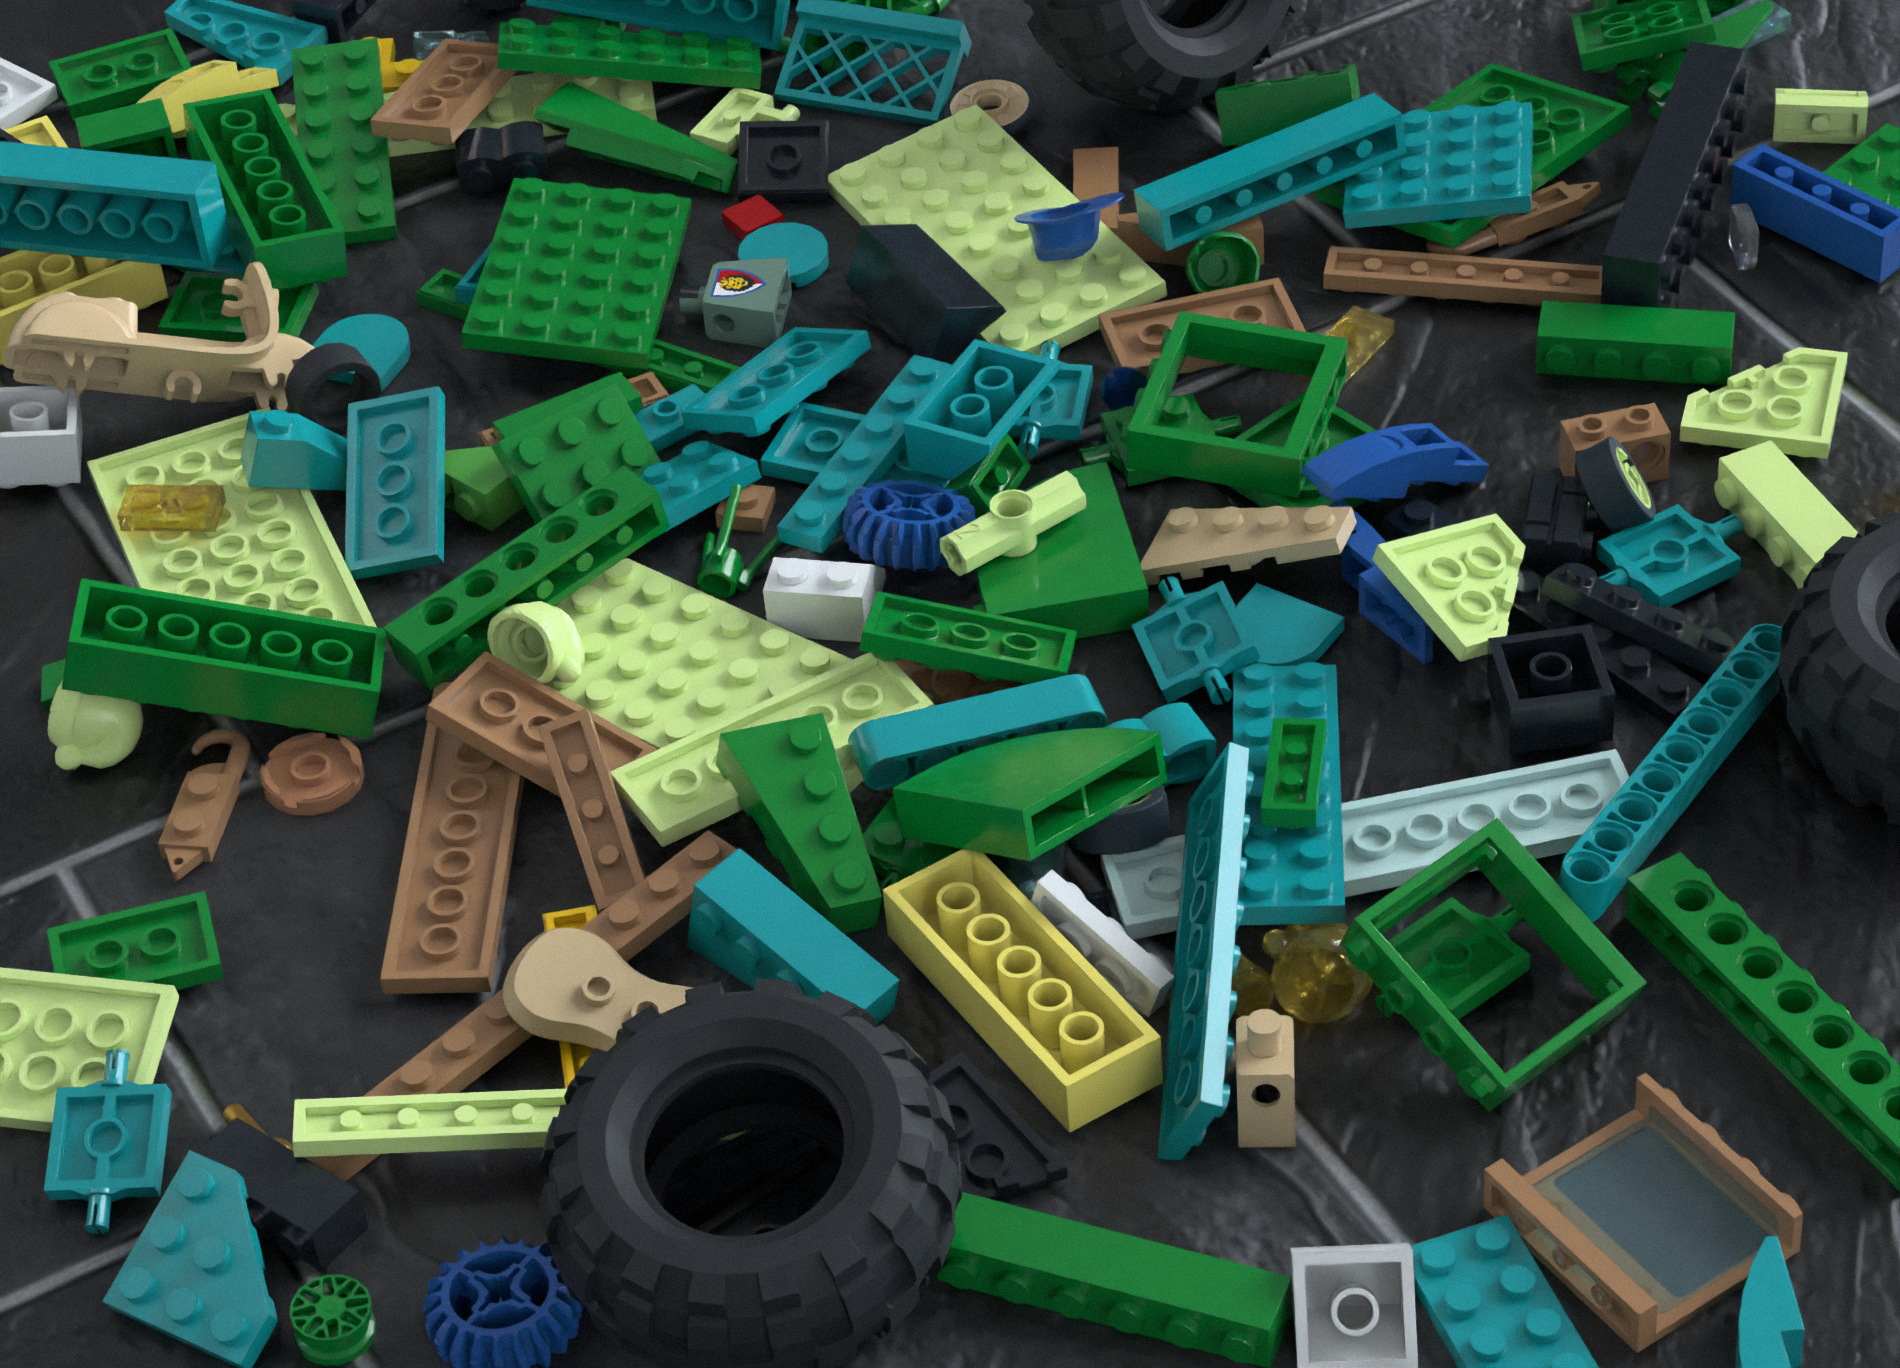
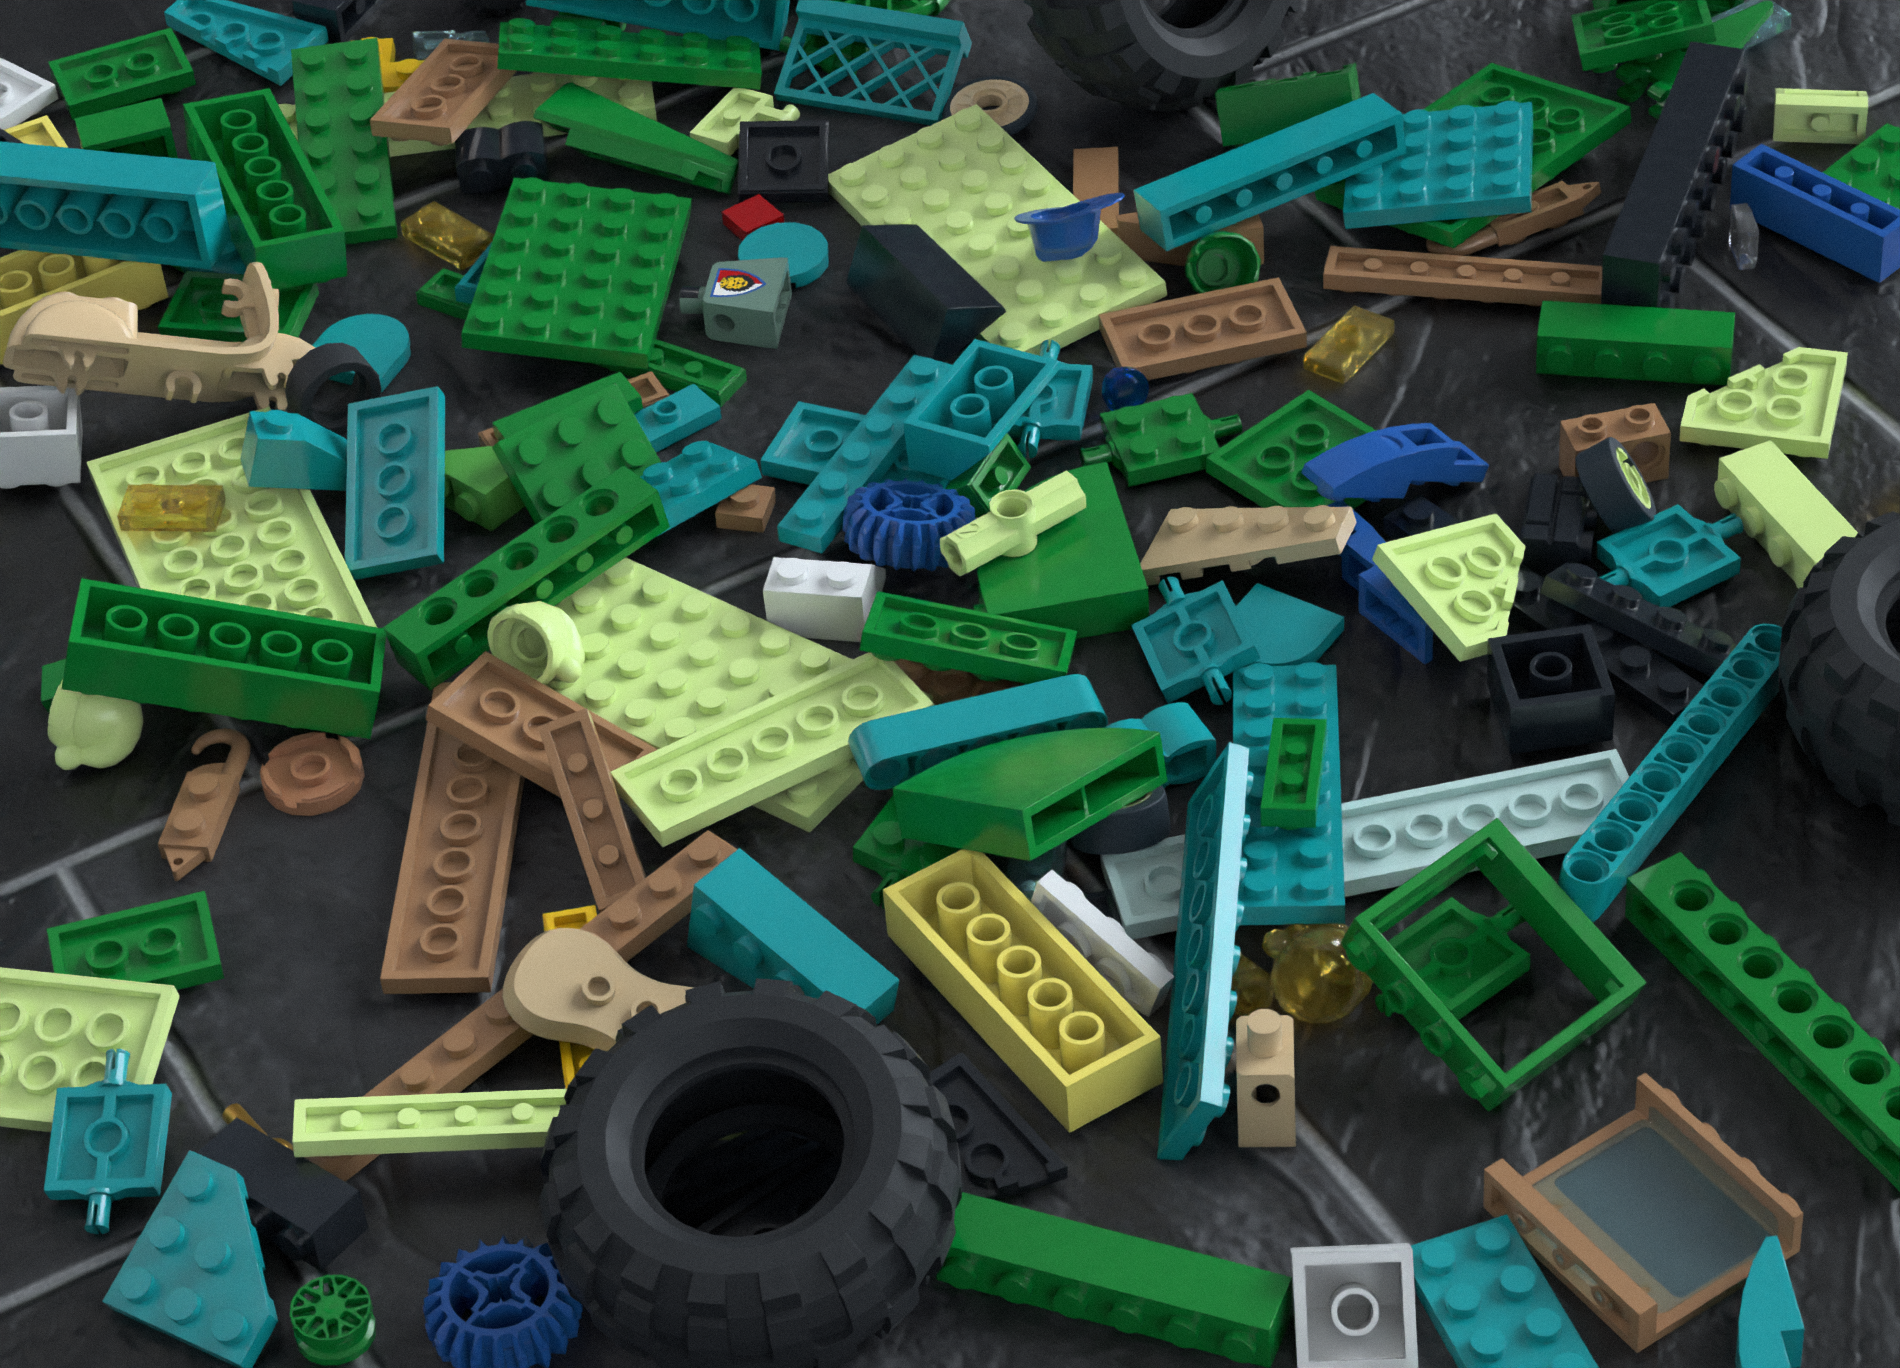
(207, 82): light yellow slope -> none
(447, 235): none -> clear yellow plate
(721, 565): green plant -> none
(776, 381): teal plate -> none
(803, 807): green wedge -> none
(1223, 458): green window -> none

